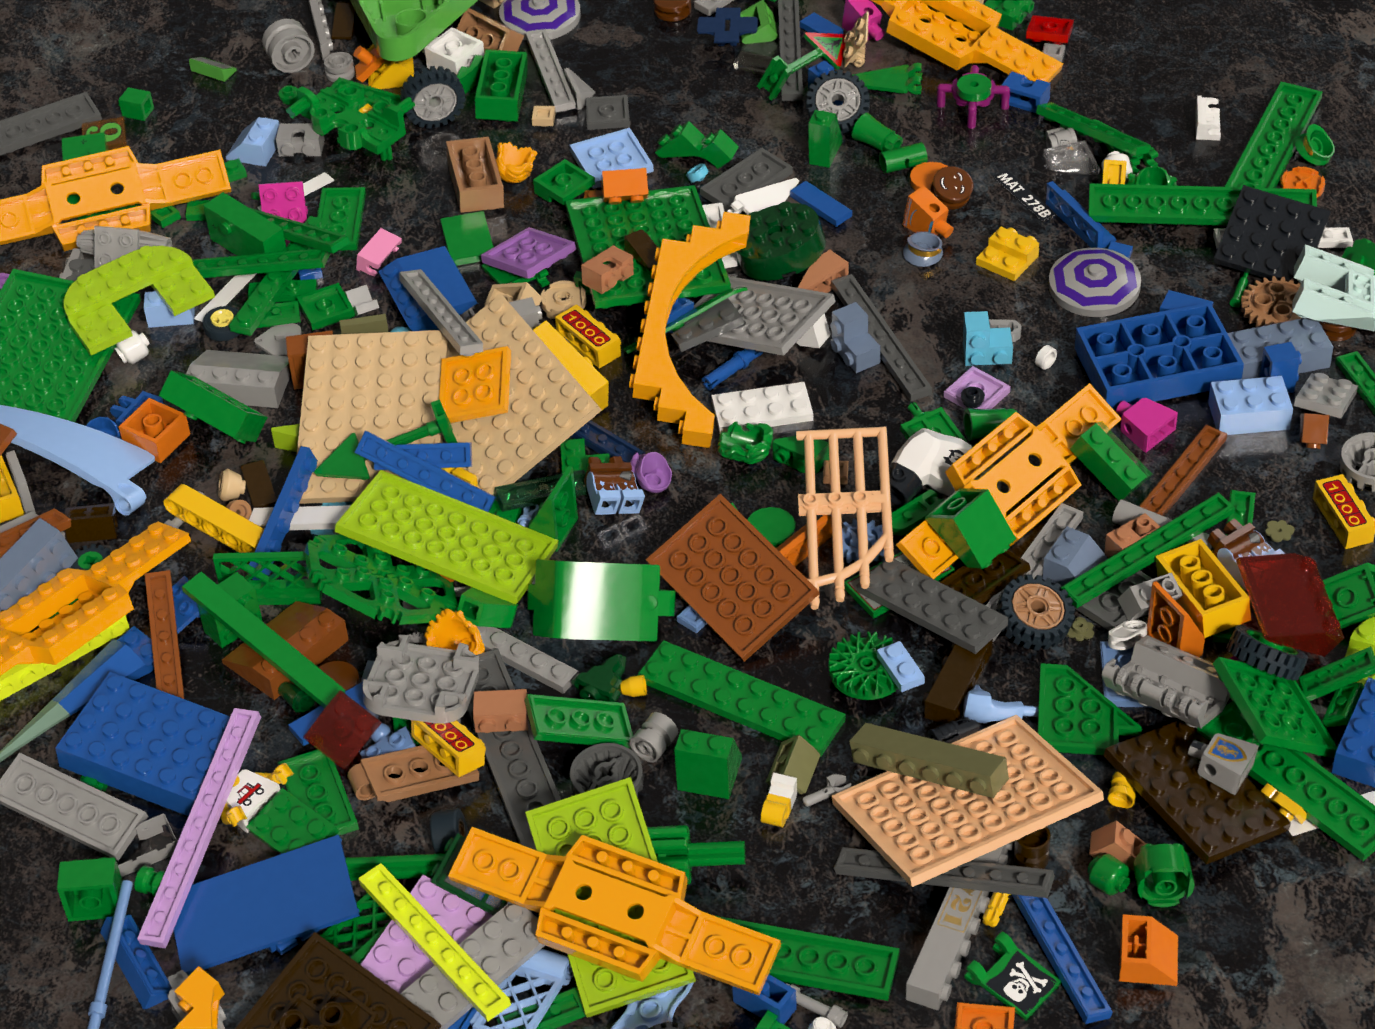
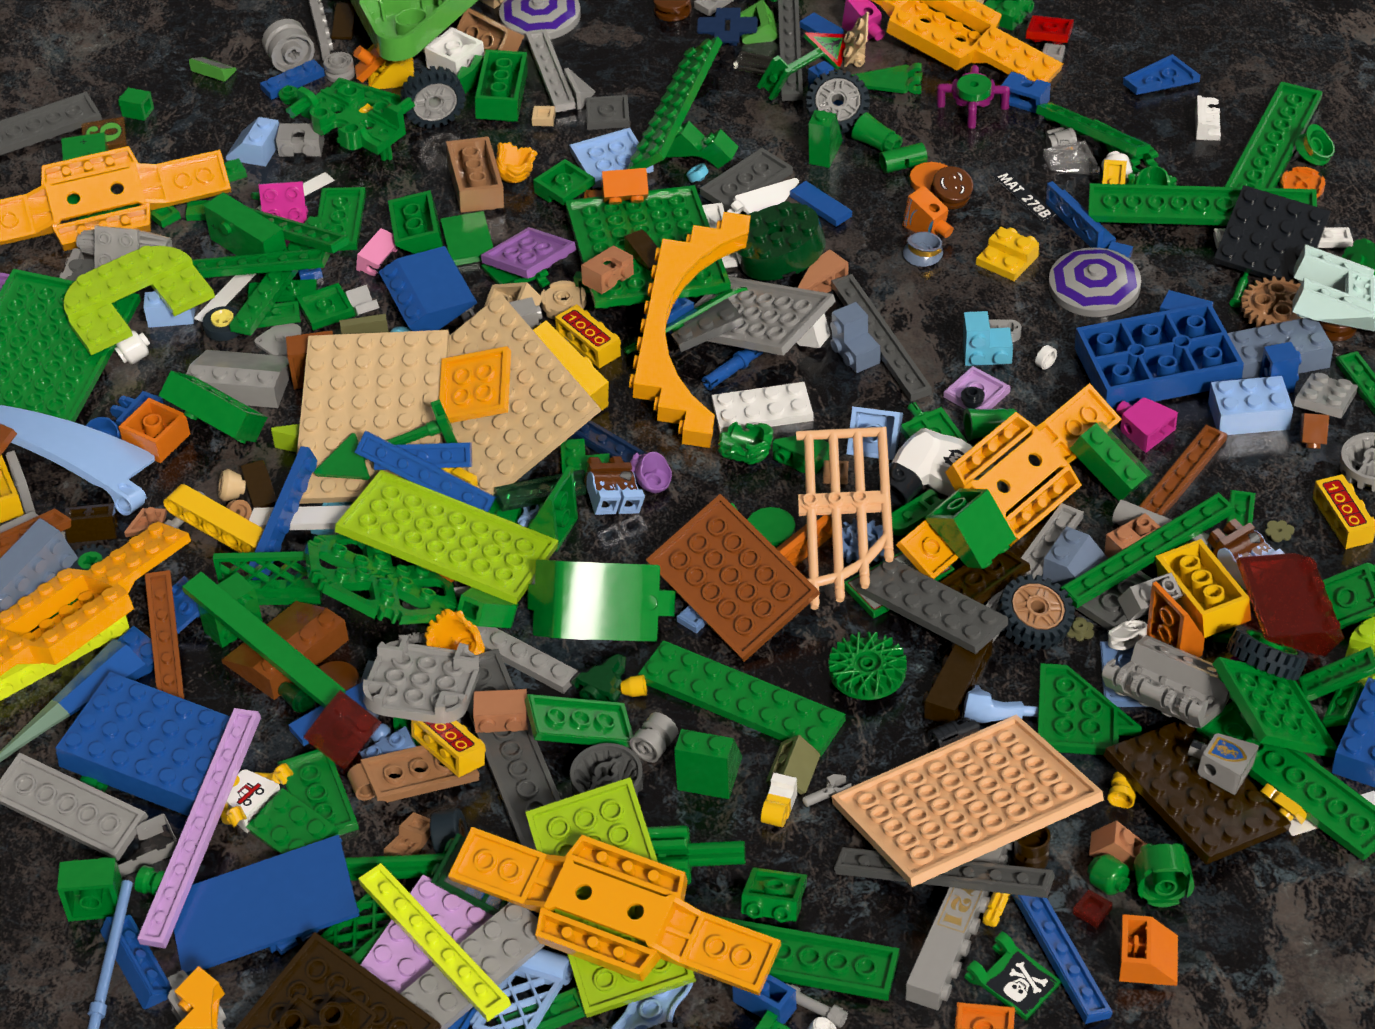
(145, 518): none -> nougat piece
(295, 77): none -> blue plate
(412, 836): none -> medium nougat slope
(415, 222): none -> green slope
(441, 312): light grey plate -> none
(675, 104): none -> green plate
(773, 894): none -> green plate
(876, 418): none -> light blue slope
(900, 666): light blue plate -> none
(929, 760): olive brick -> none
(1092, 908): none -> clear red plate
(1161, 75): none -> blue wing

